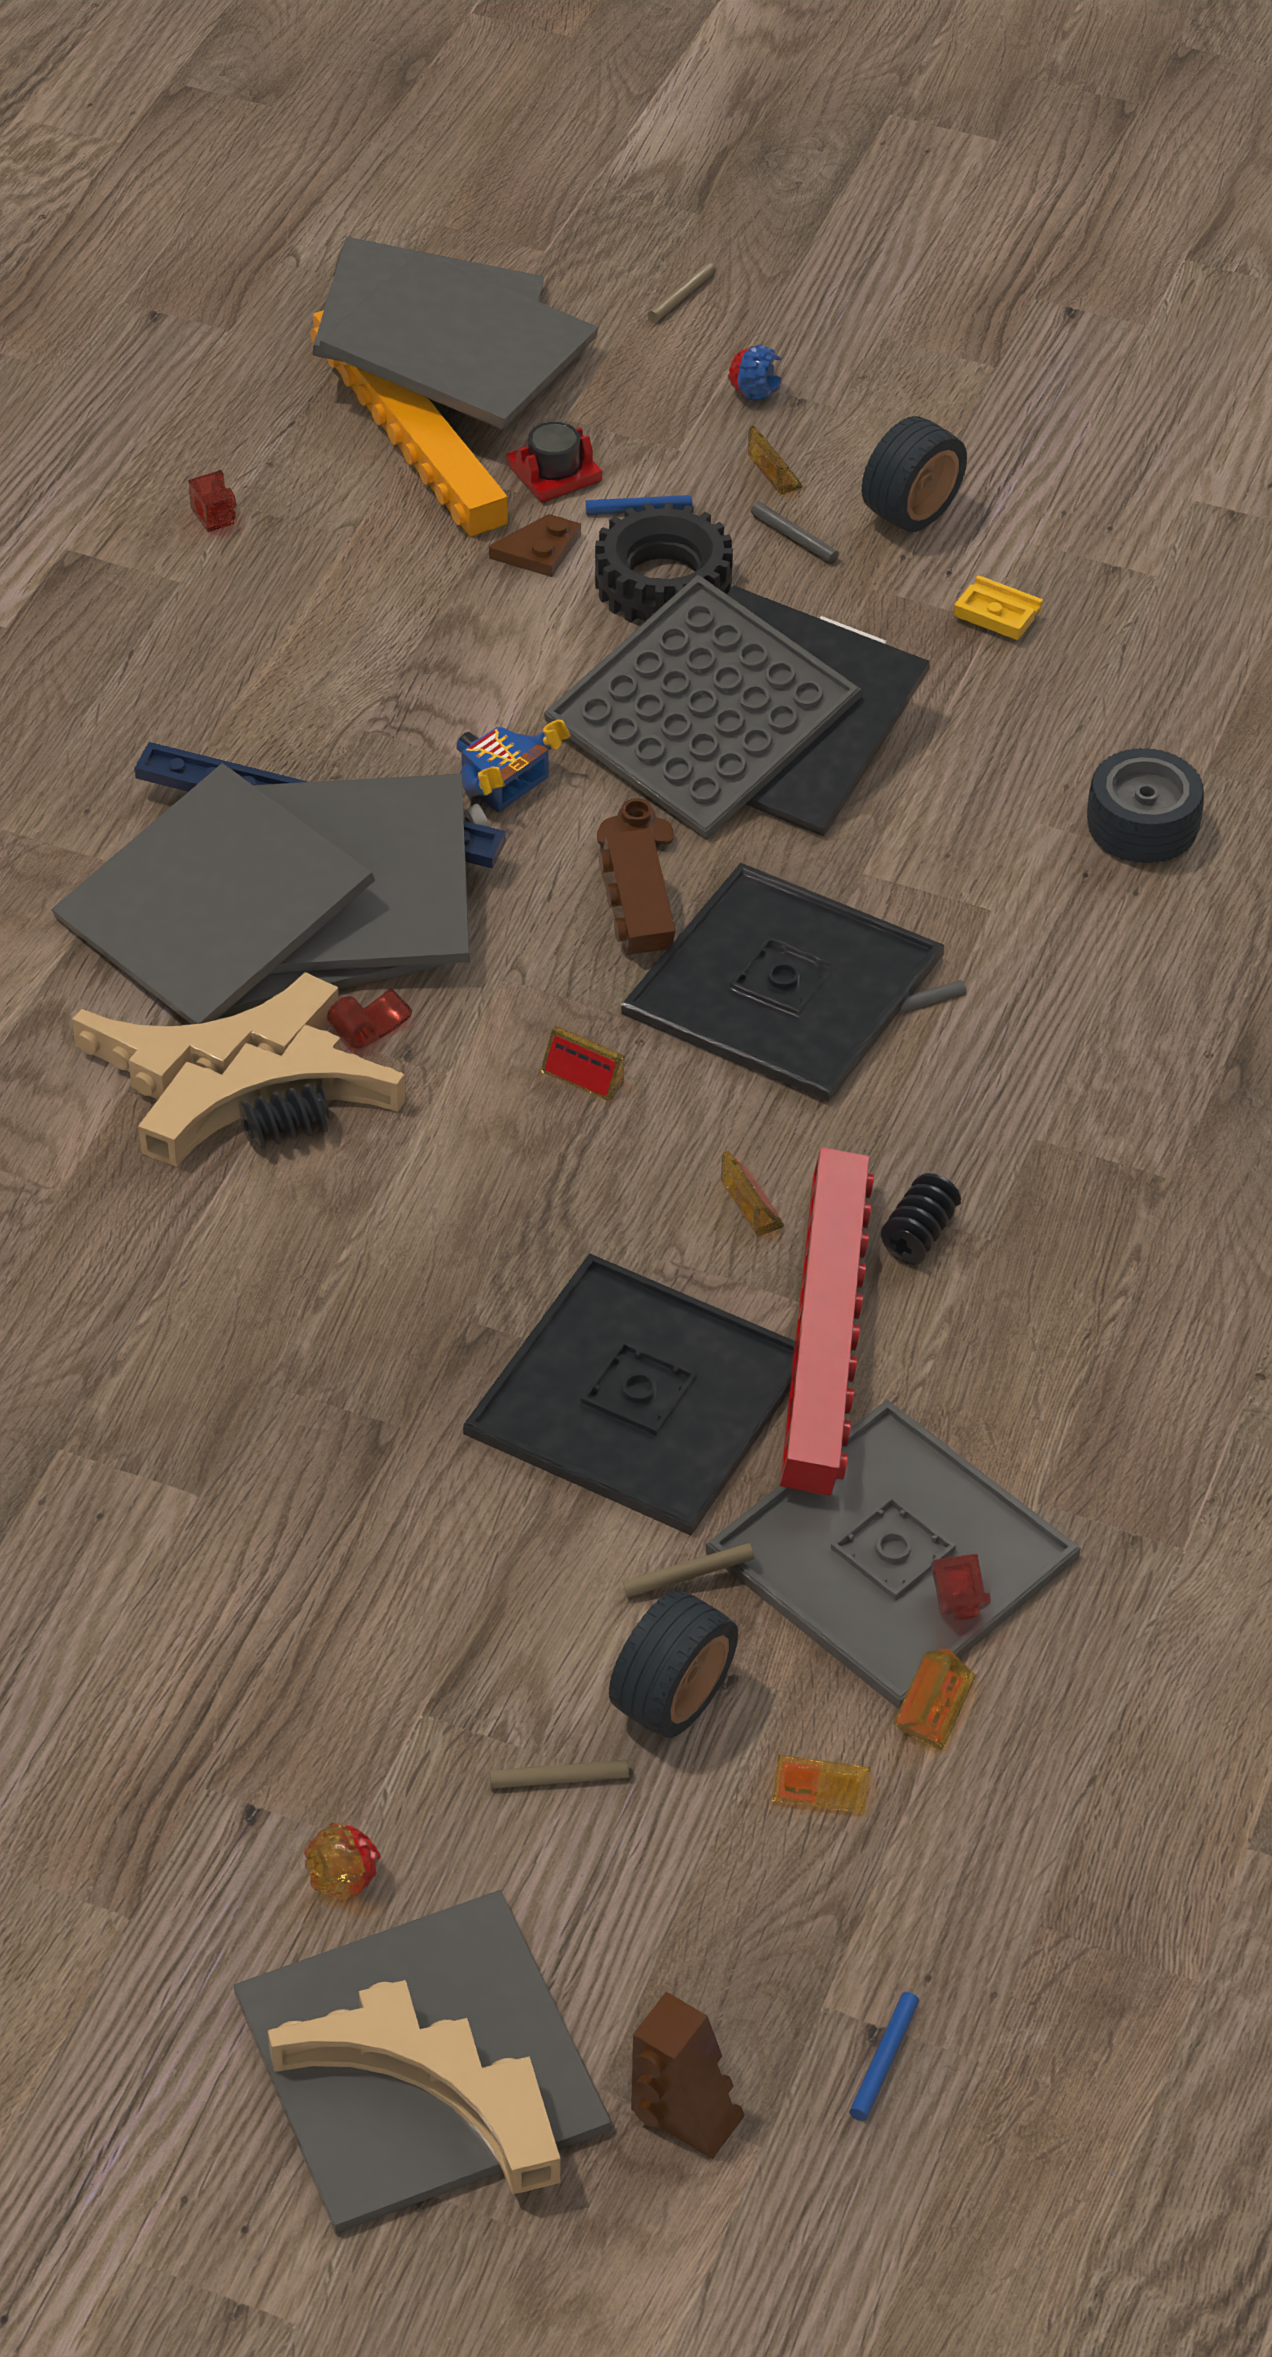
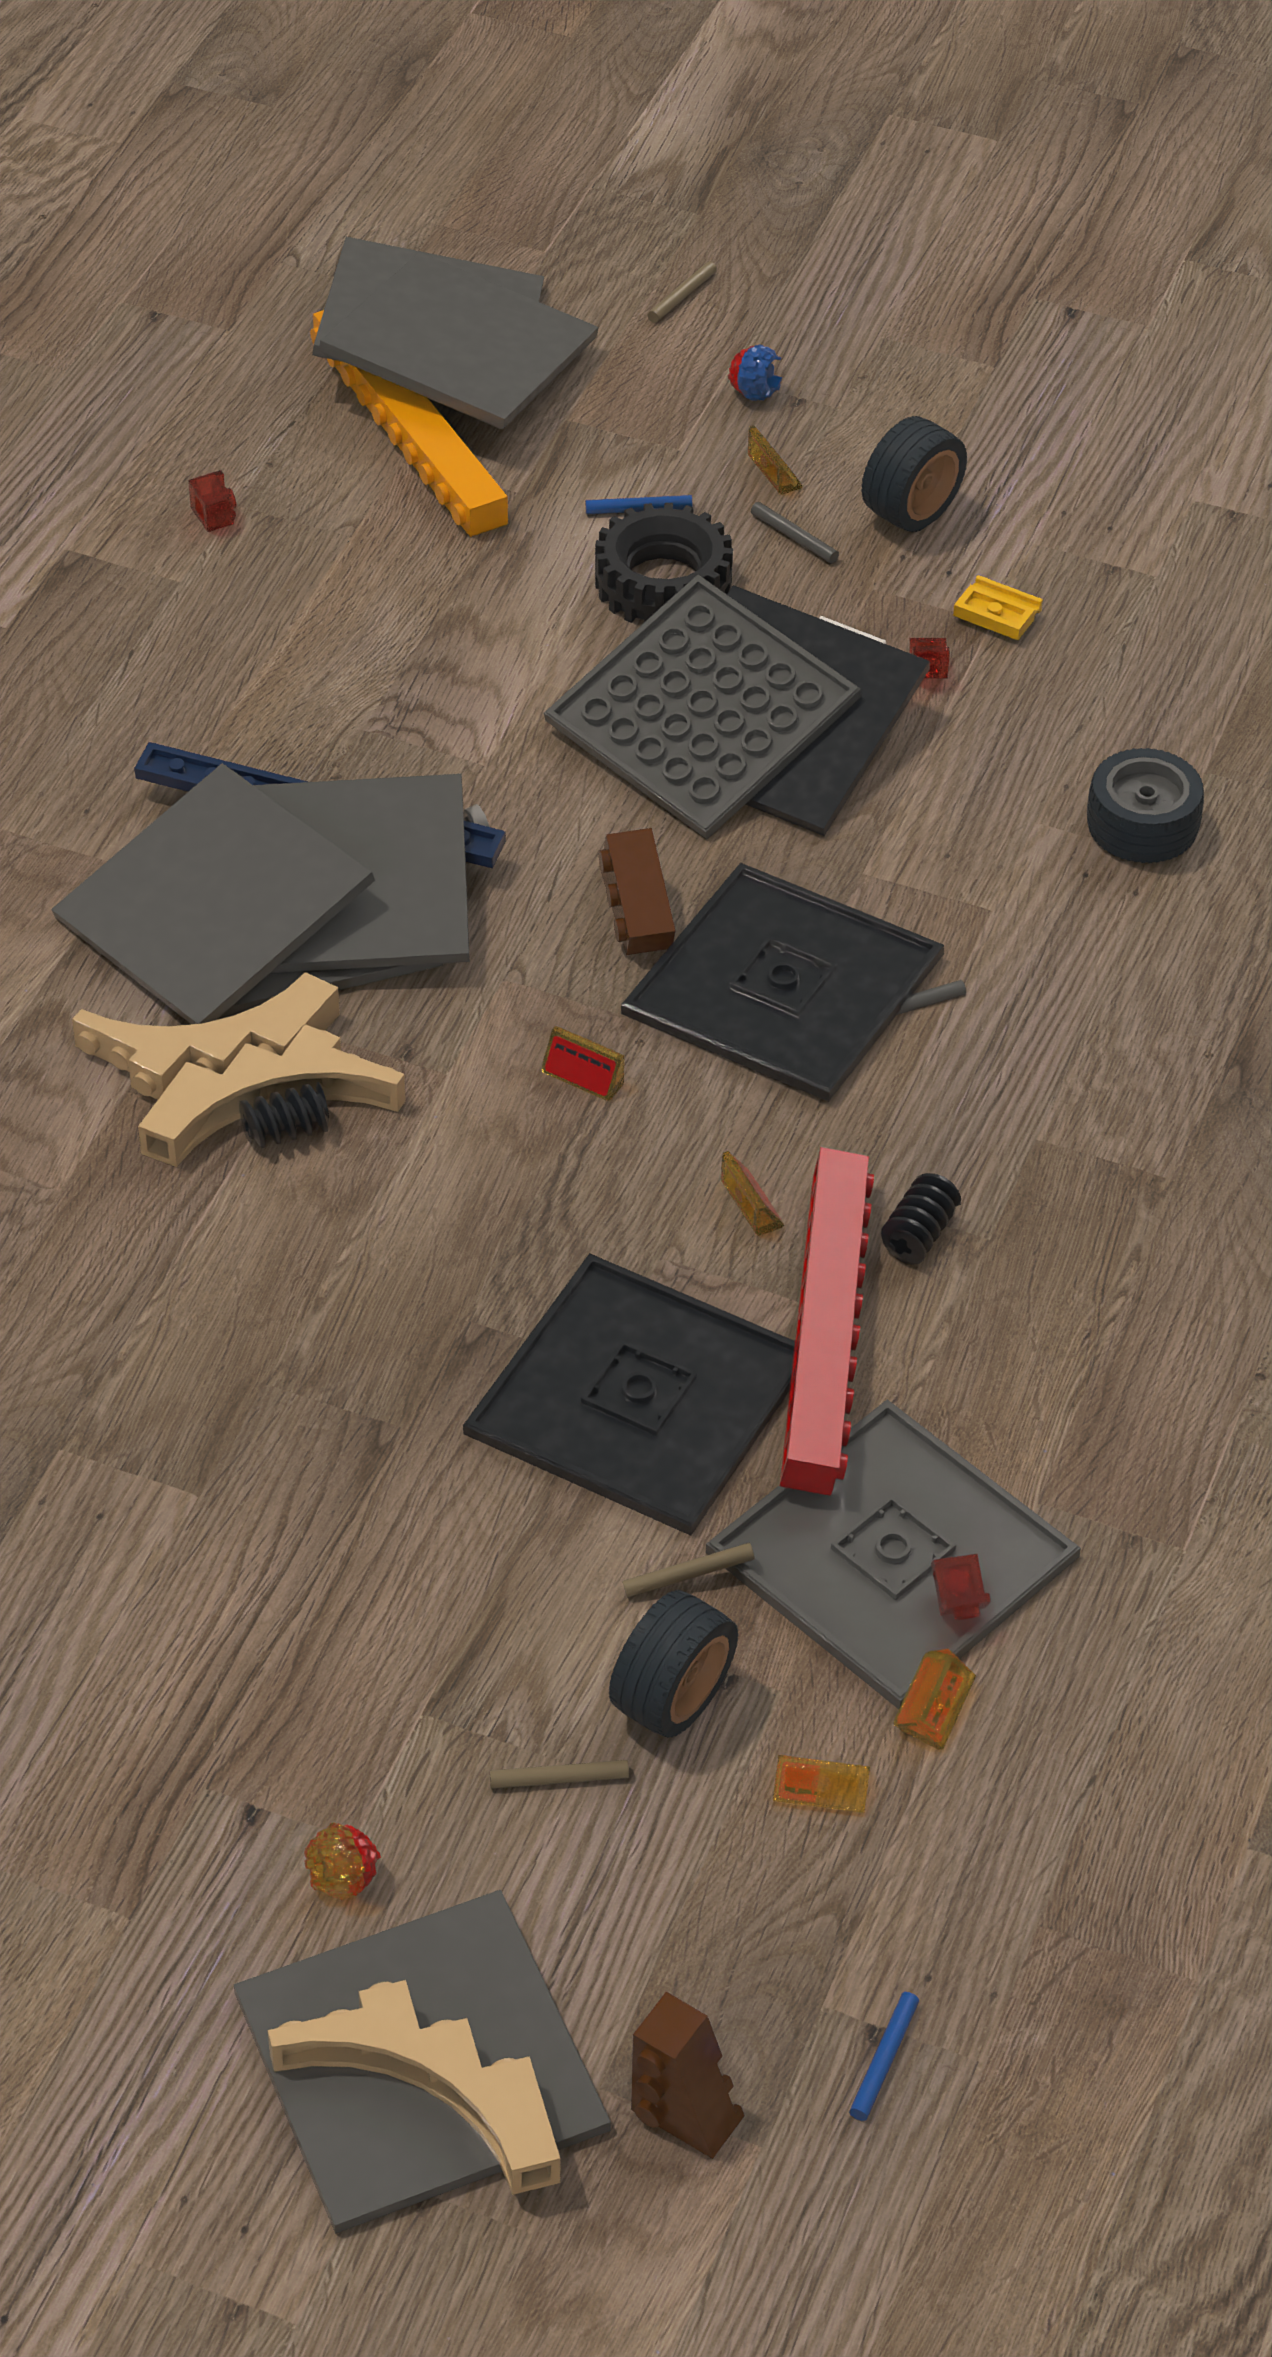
(366, 1025): clear red panel -> none
(507, 764): torso -> none
(538, 545): reddish brown wing -> none
(553, 455): piece -> none
(636, 815): reddish brown plate -> none
(935, 651): none -> clear red bracket

